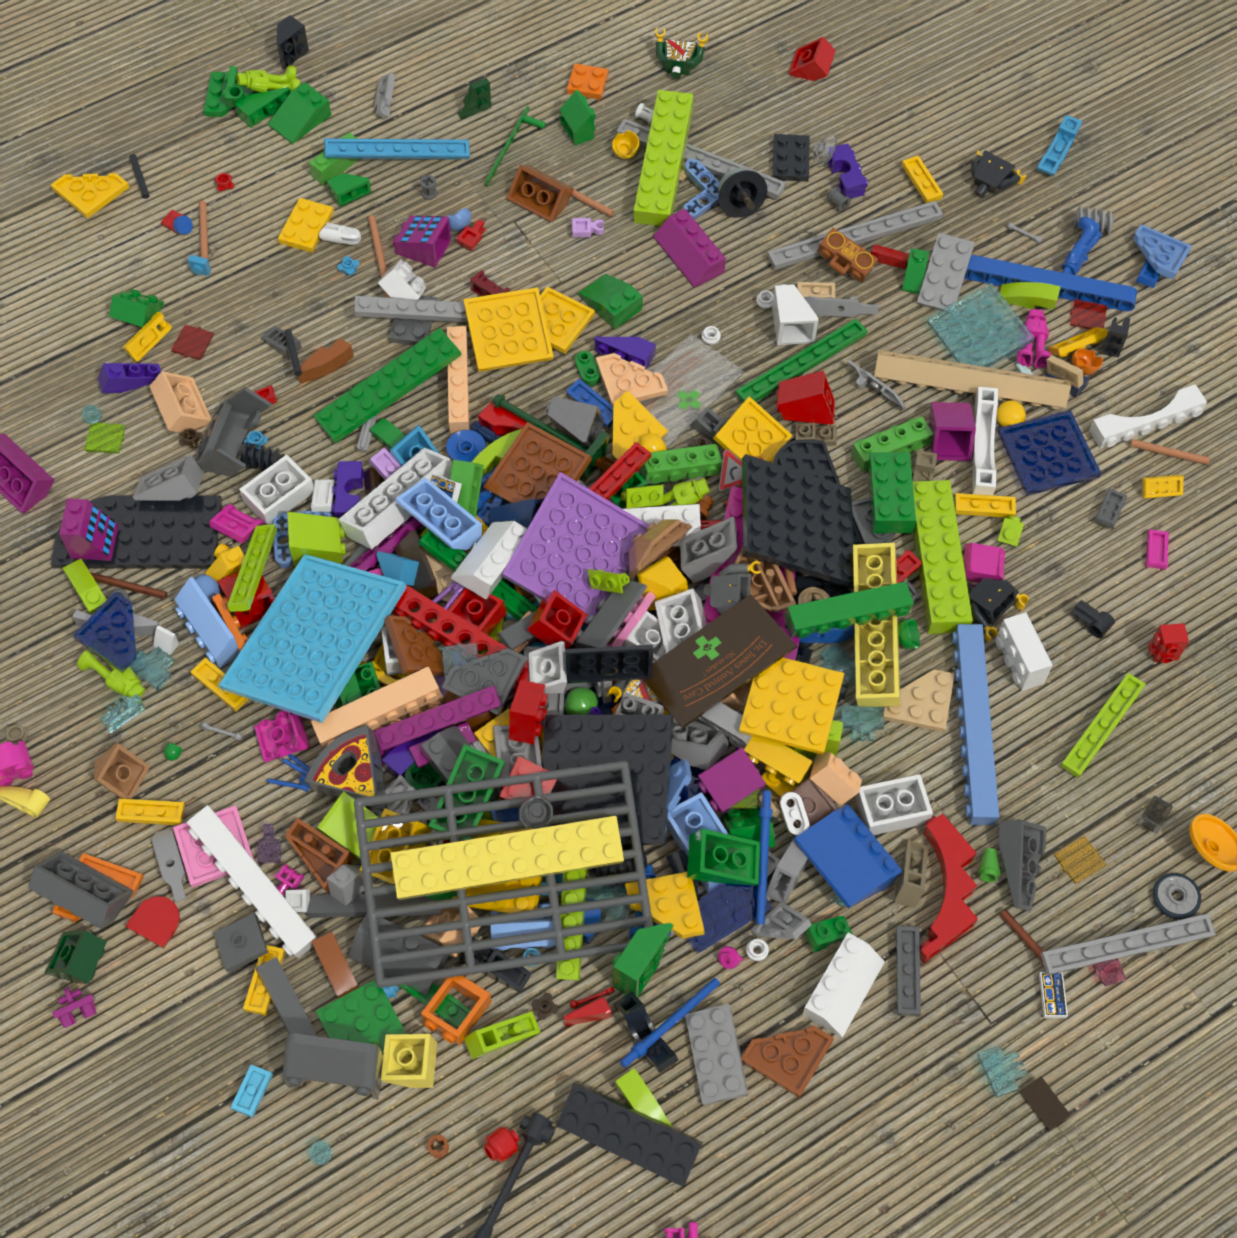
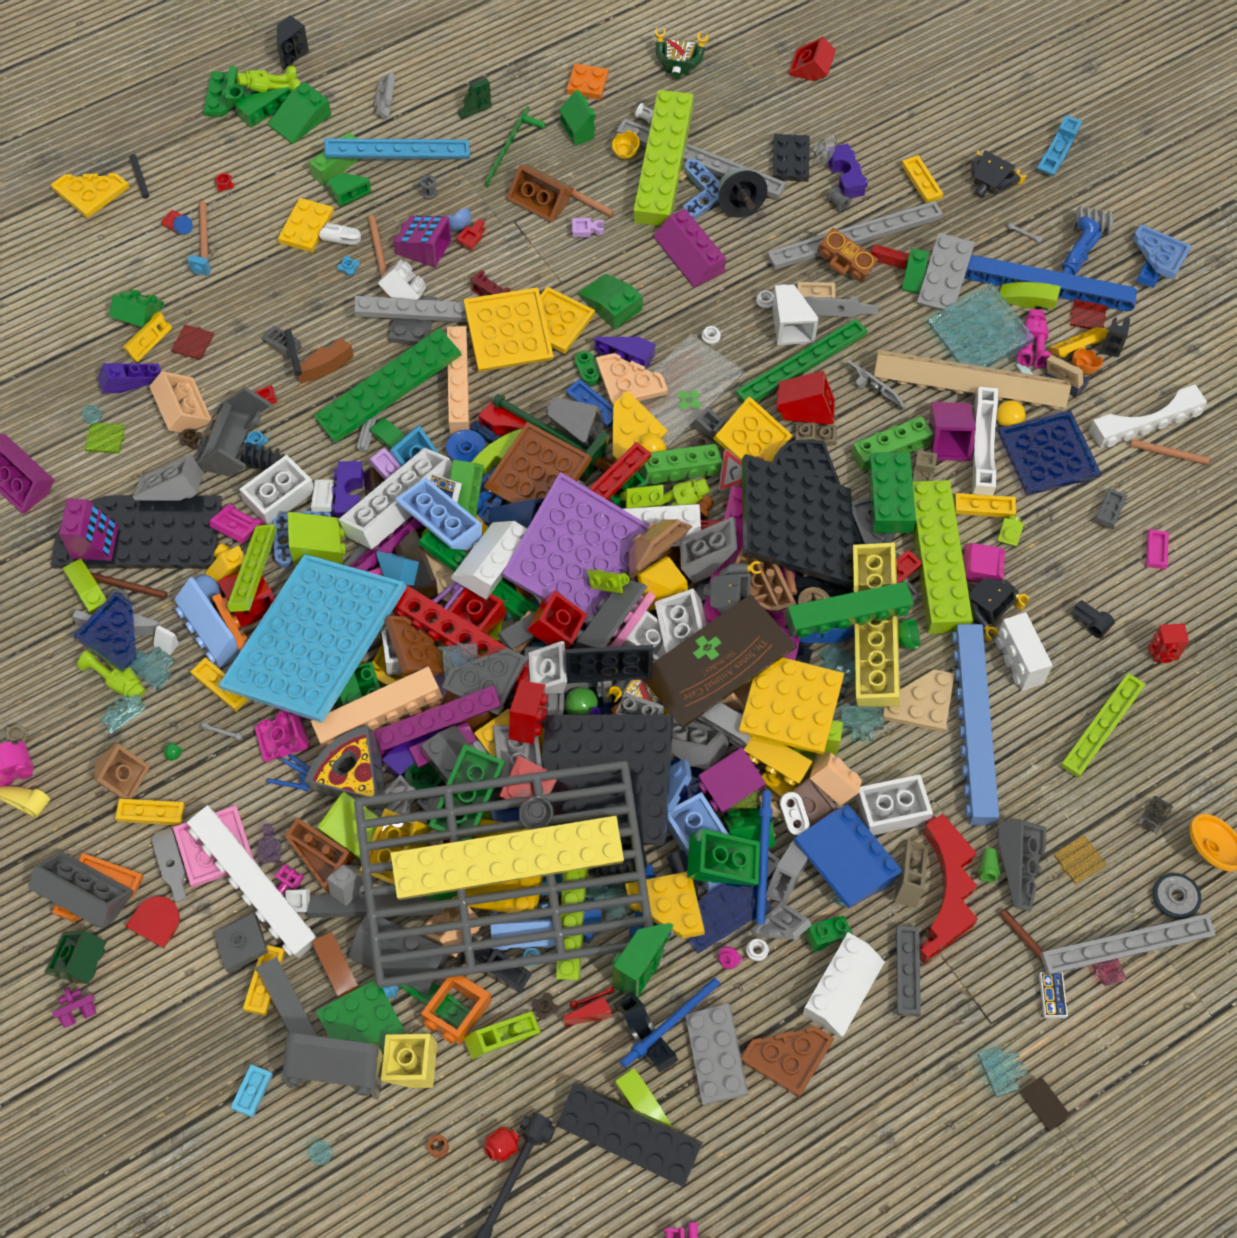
(1162, 486): yellow plate -> none

